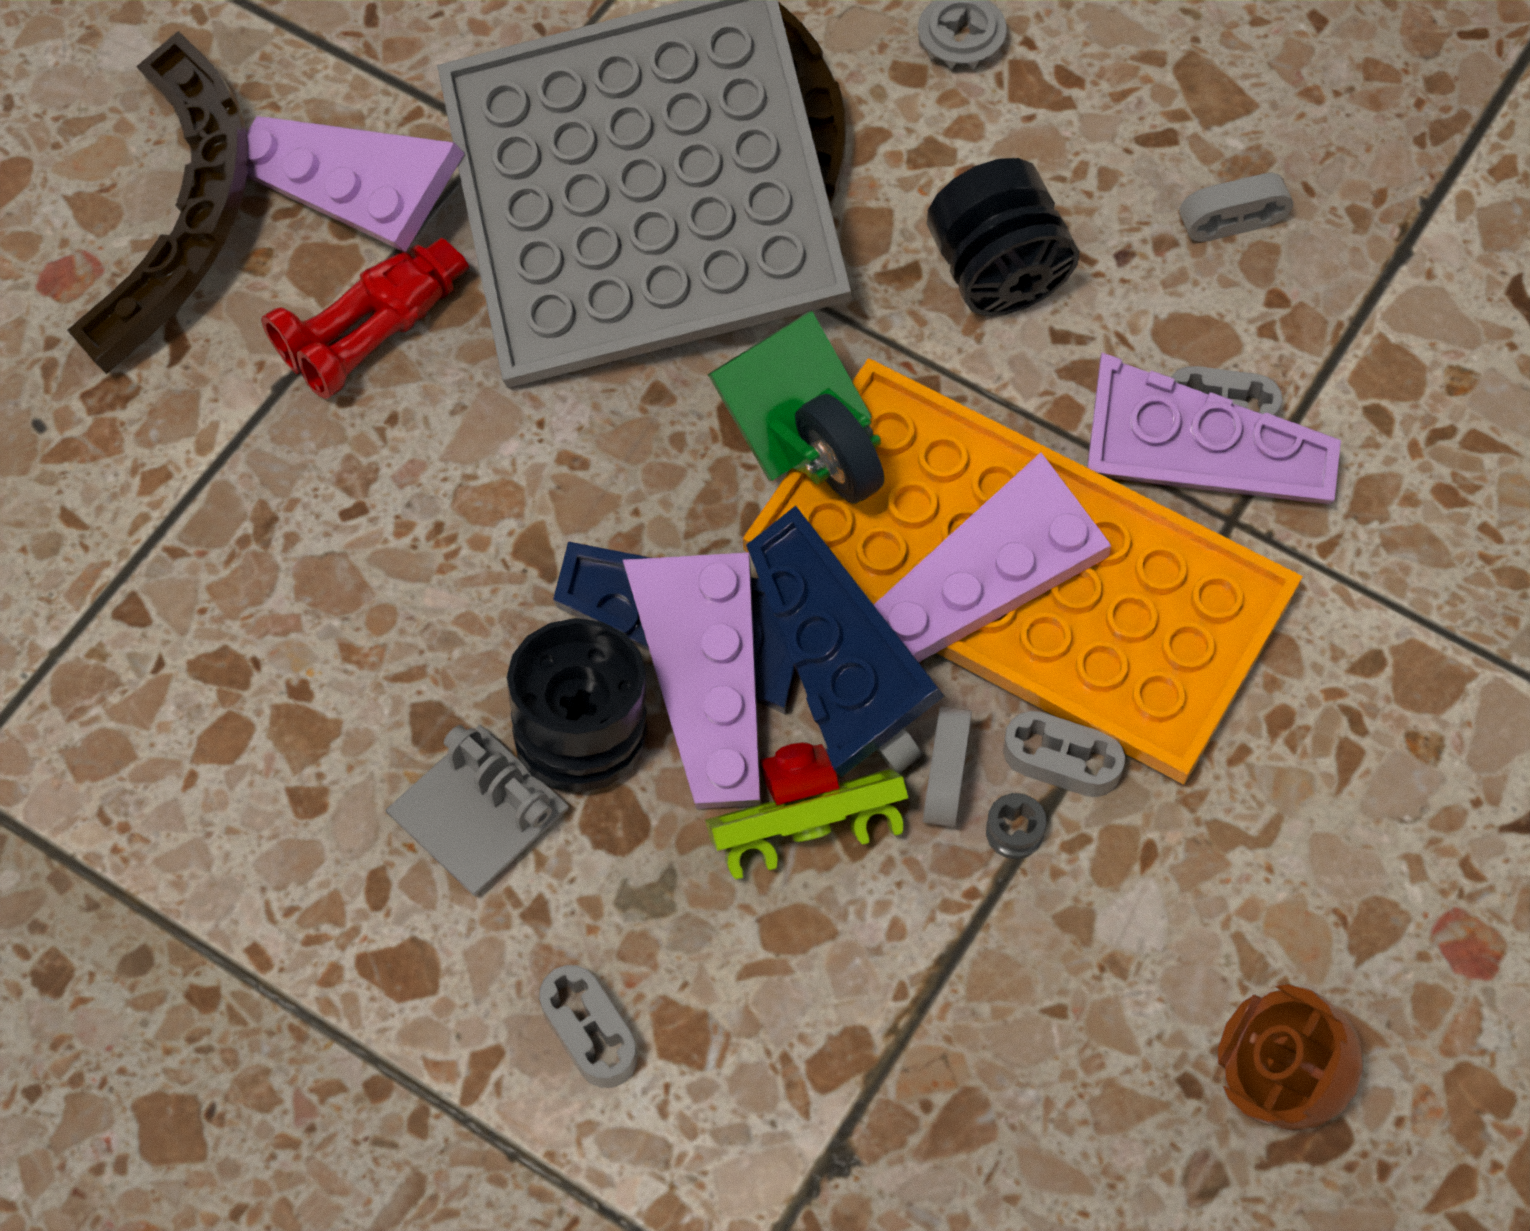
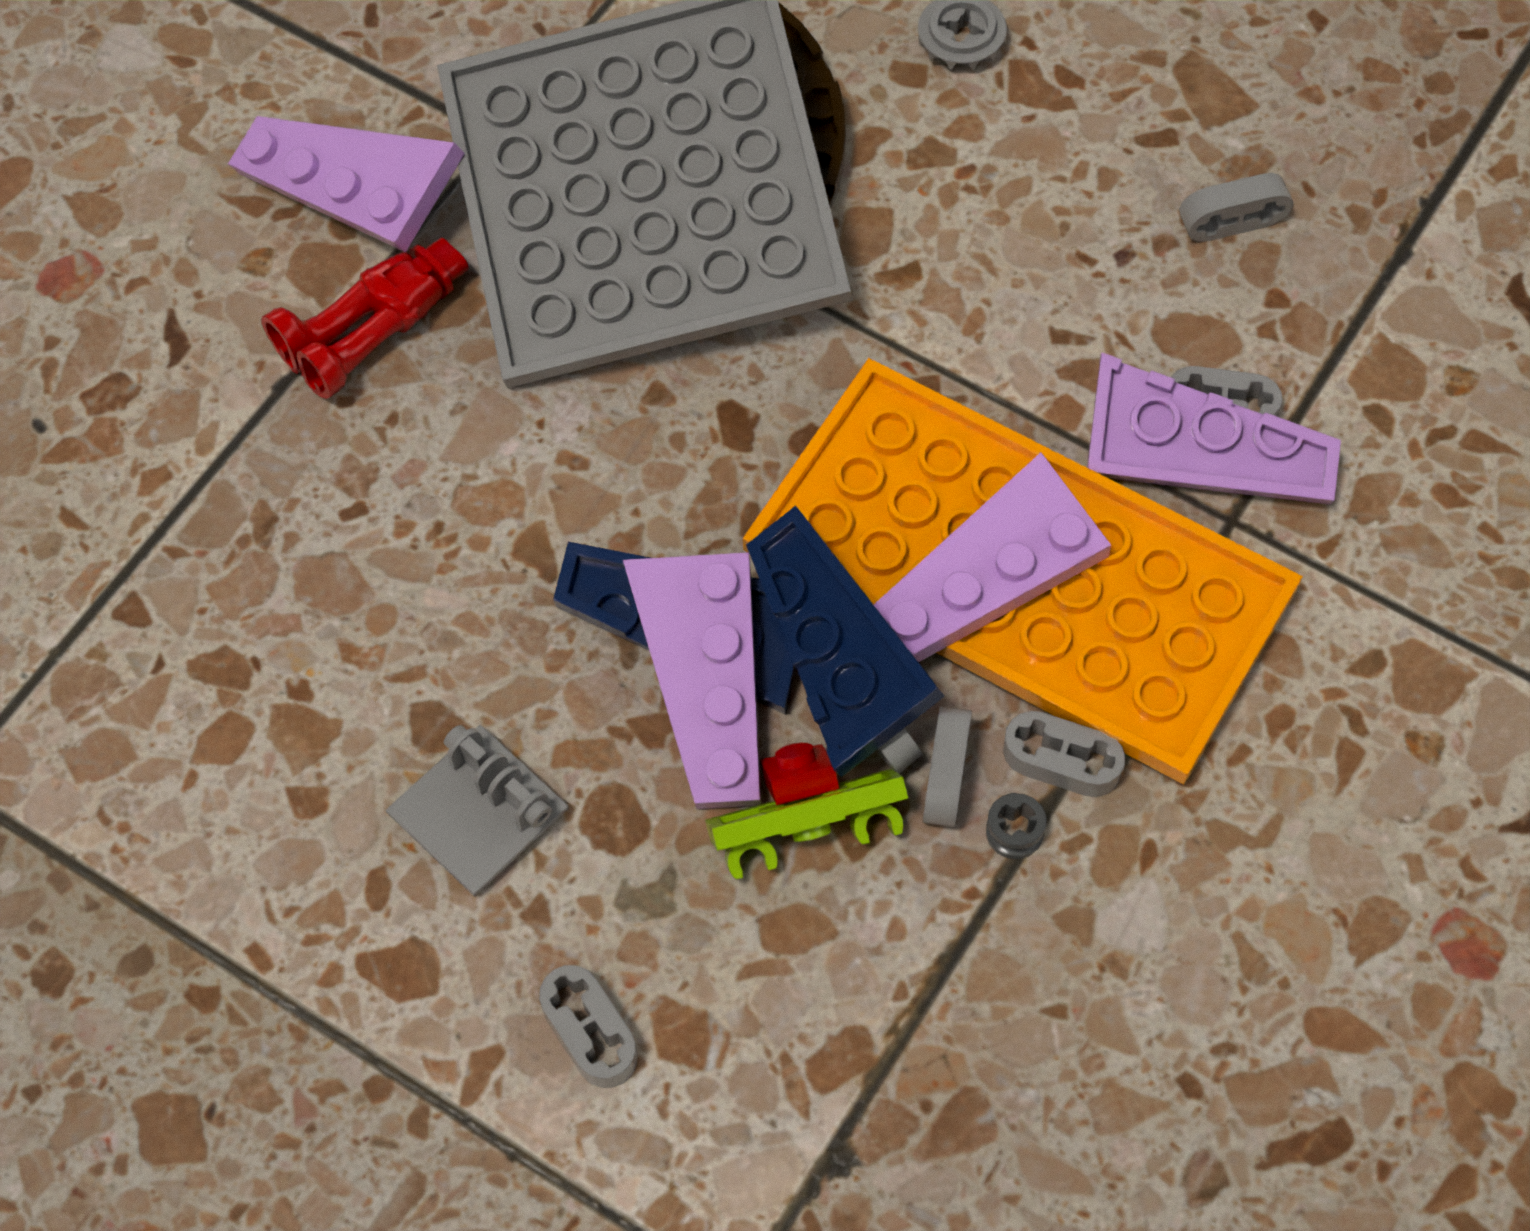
(207, 204): dark brown plate -> none
(578, 704): black wheel -> none
(802, 410): green plate -> none
(1002, 236): black wheel -> none
(1290, 1058): dark orange cylinder -> none

